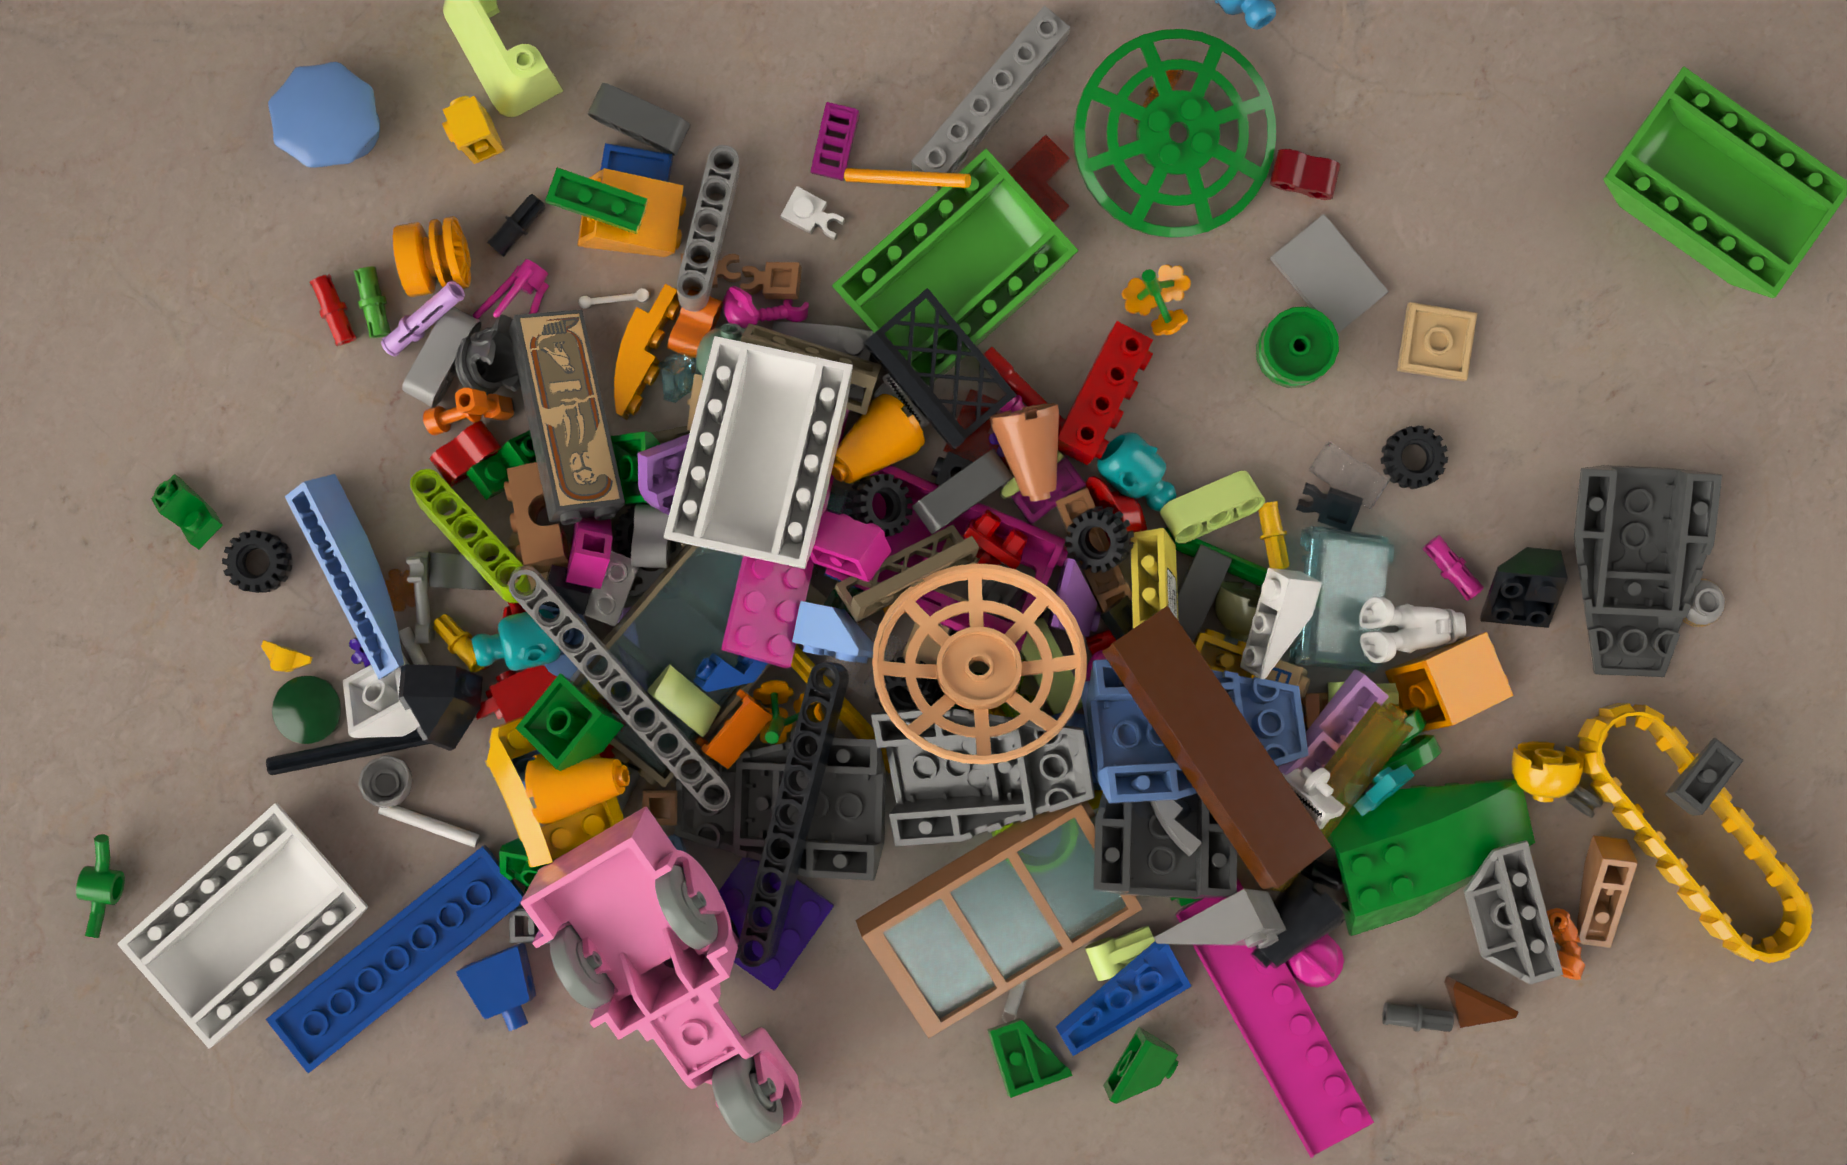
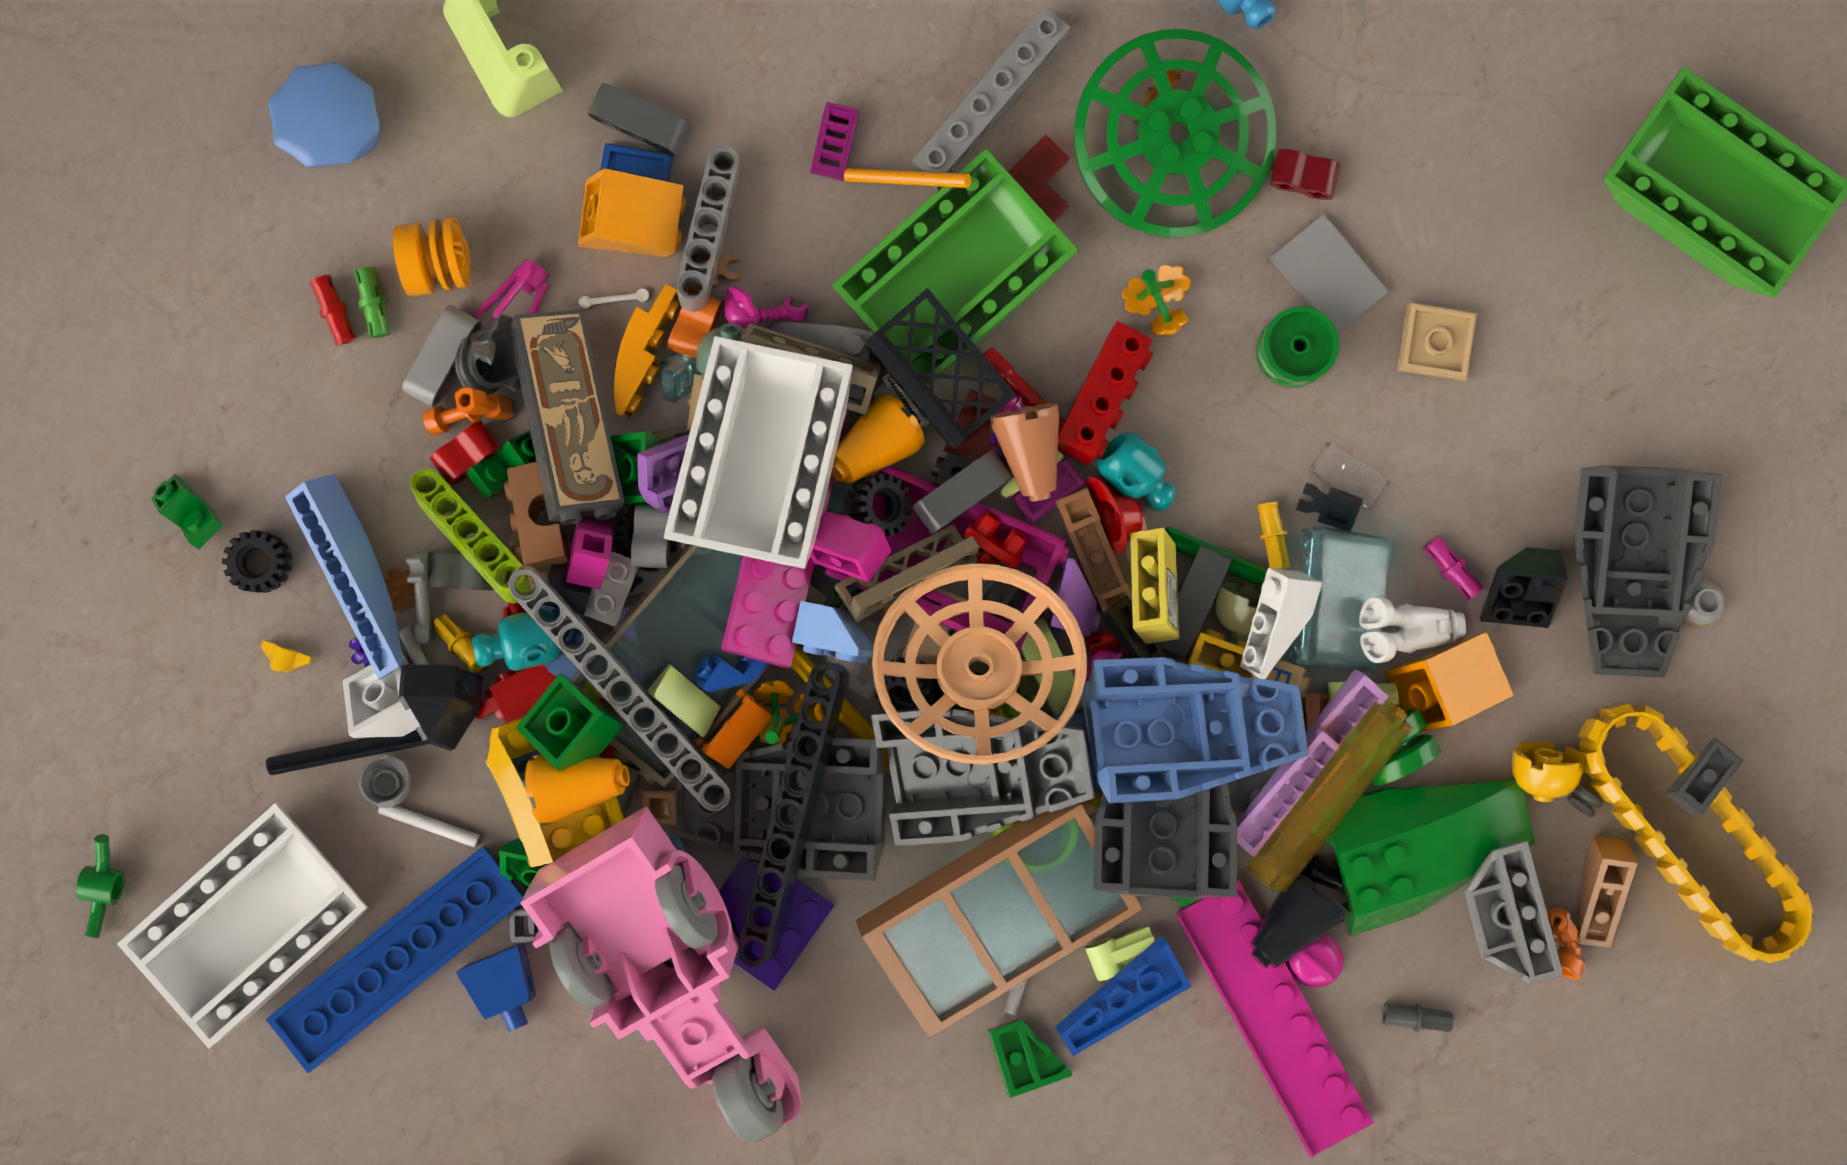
(306, 709): dark green dish -> none
(413, 327): lavender pin -> none
(472, 129): yellow brick -> none
(516, 224): black axle -> none
(596, 200): green hinge -> none
(778, 280): medium nougat plate -> none
(806, 212): white plate -> none
(1085, 550): black tyre -> none
(1140, 1067): green slope -> none
(1166, 812): light grey slope -> none
(1212, 506): yellowish green beam -> none
(1216, 749): reddish brown tile -> none
(1240, 920): light grey slope -> none
(1315, 794): white hips -> none
(1386, 785): teal plate -> none
(1434, 457): black tyre -> none
(1475, 1007): reddish brown slope -> none

